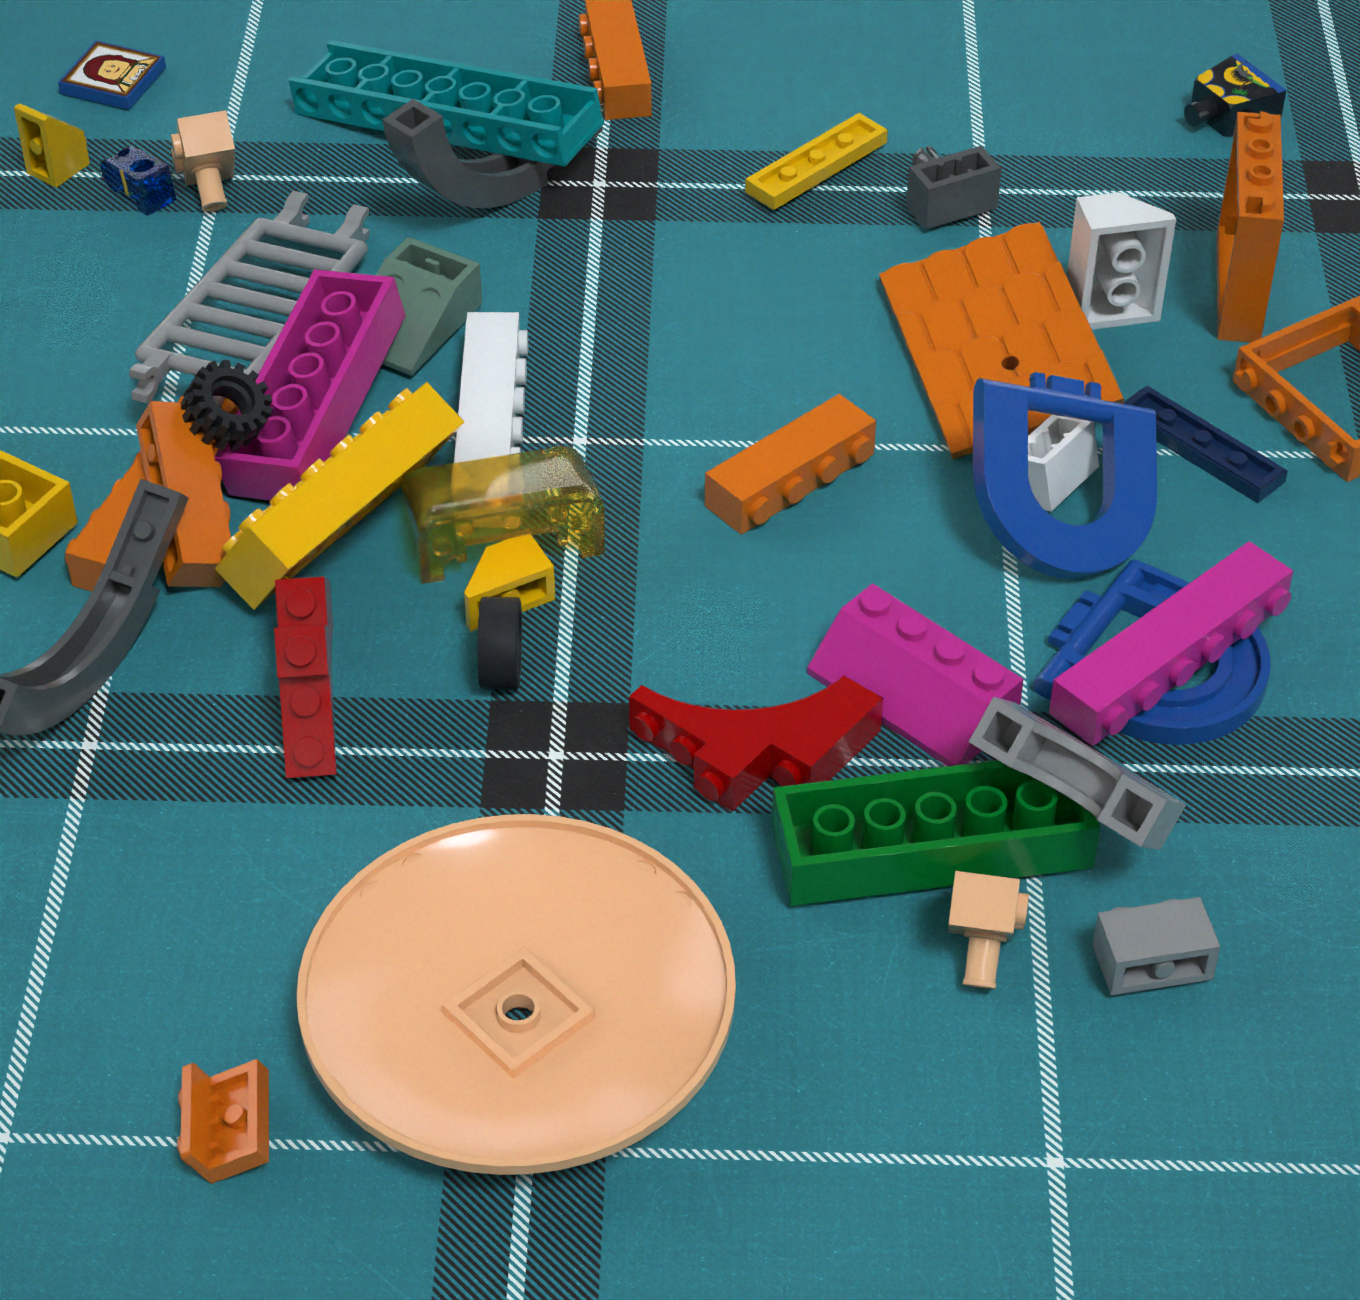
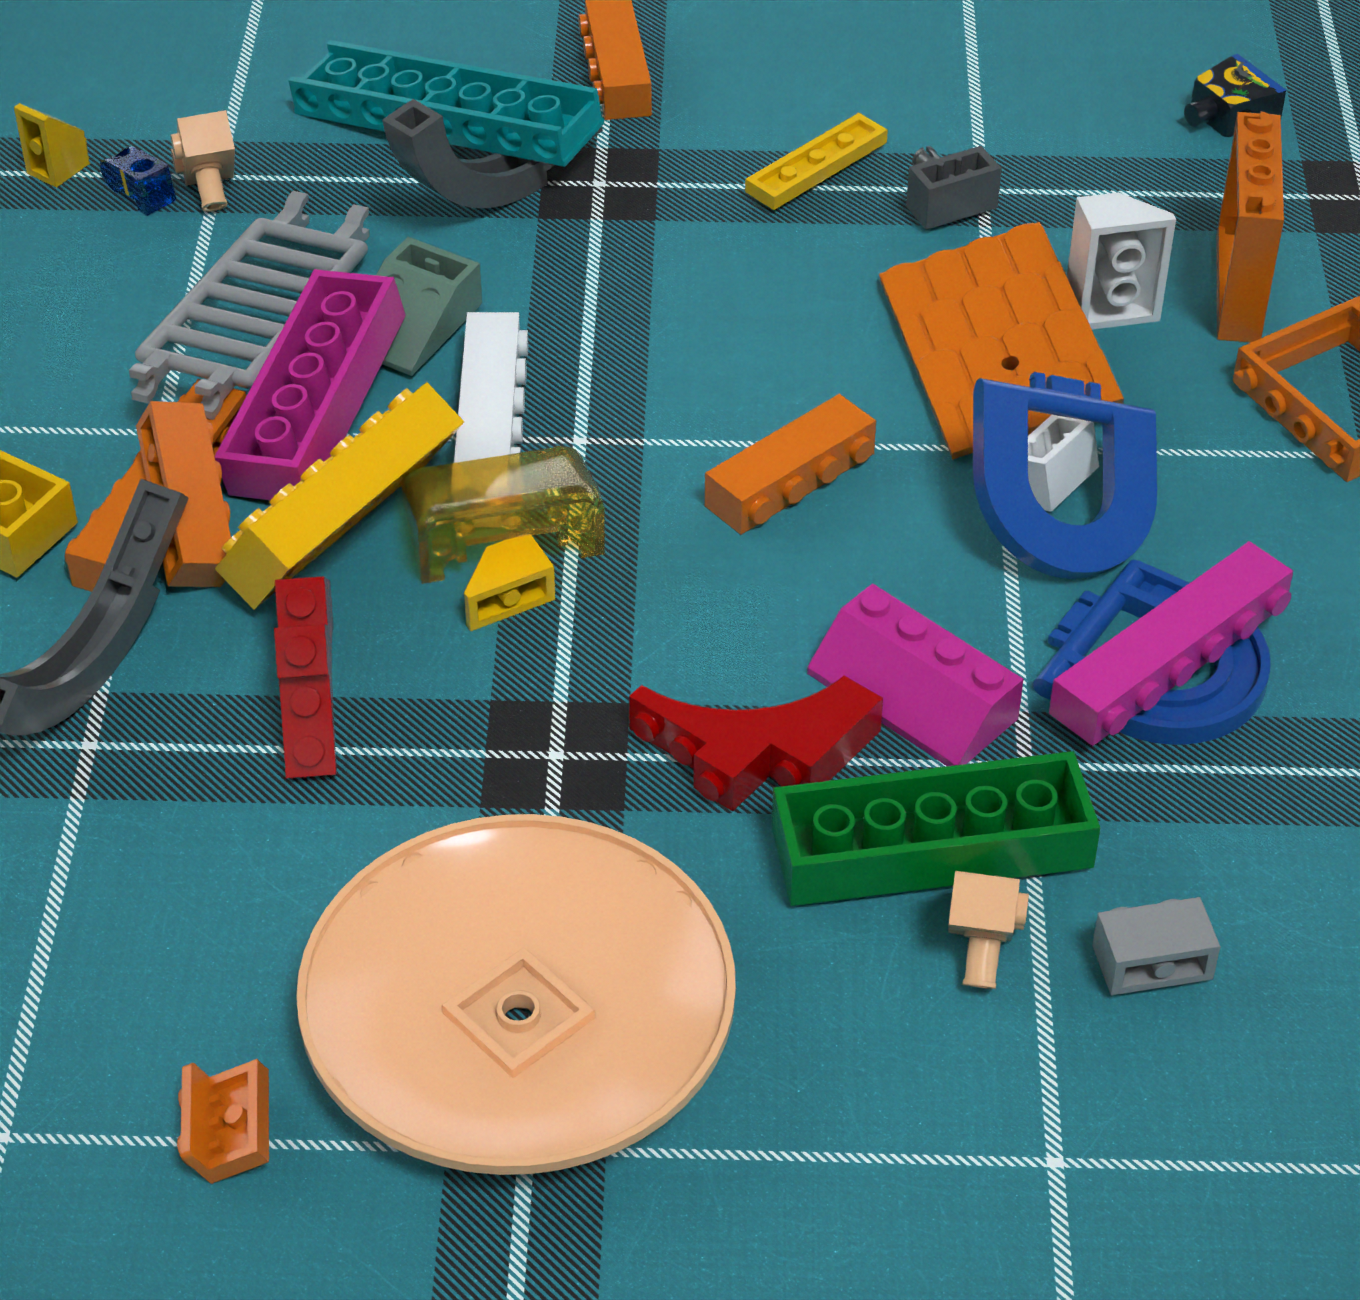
(112, 75): tile -> none
(216, 422): black tyre -> none
(499, 643): black tyre -> none
(1078, 771): light grey arch -> none
(1210, 447): dark blue tile -> none

